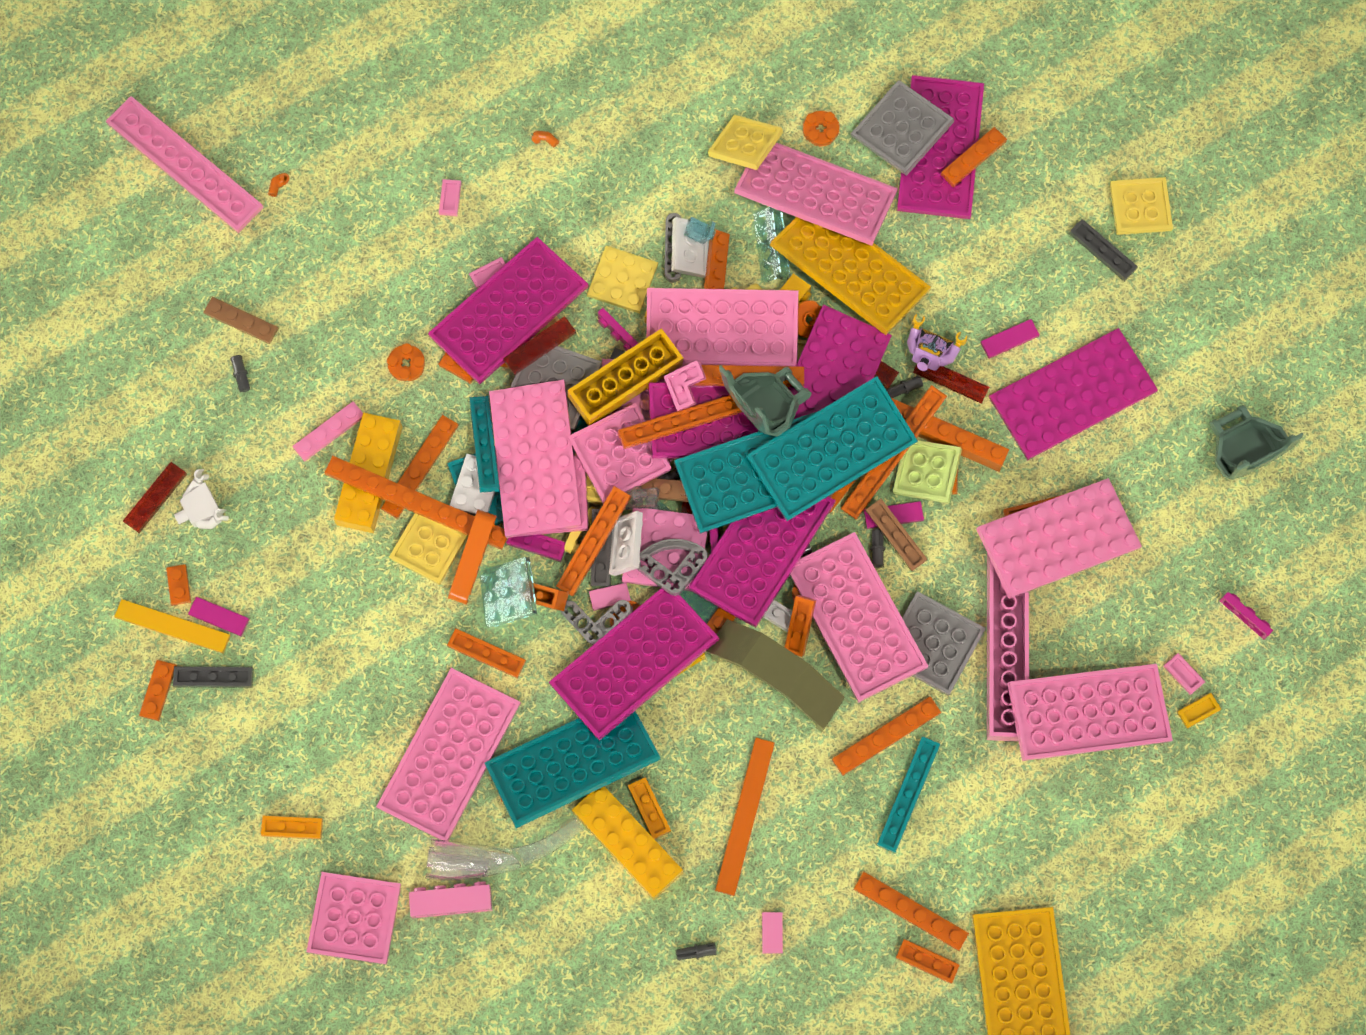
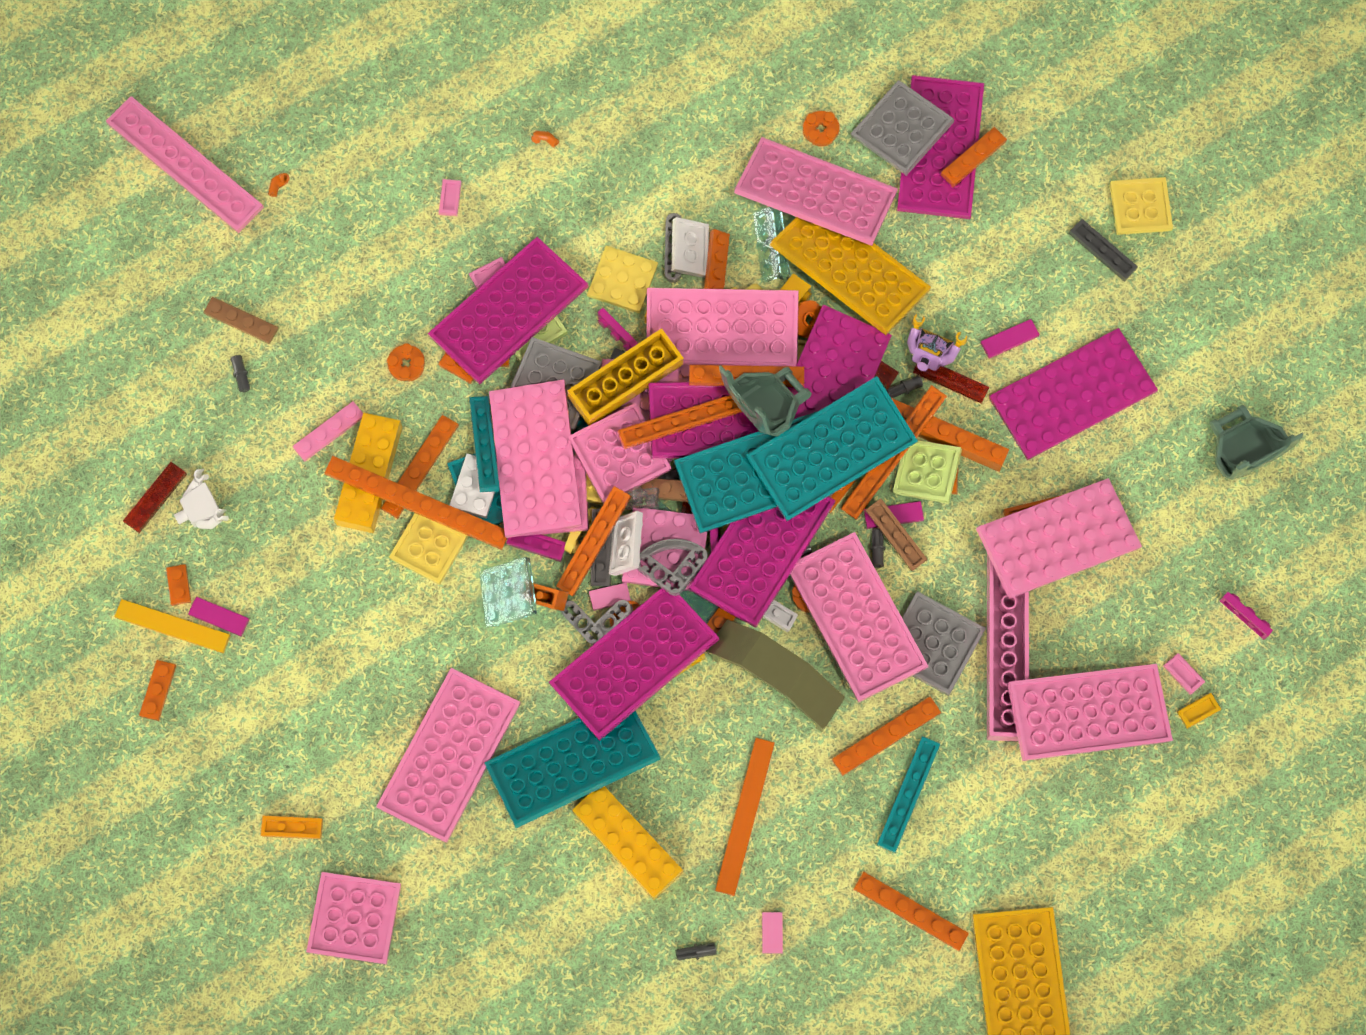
(213, 677): dark grey plate -> none
(450, 900): bright pink brick -> none
(472, 556): orange beam -> none
(472, 861): clear brick -> none
(486, 653): orange plate -> none
(539, 345): clear red plate -> none
(649, 808): light orange plate -> none
(680, 382): bright pink plate -> none
(699, 230): clear light blue bracket -> none
(745, 142): light yellow plate -> none
(800, 625): orange plate -> none
(927, 961): orange plate -> none

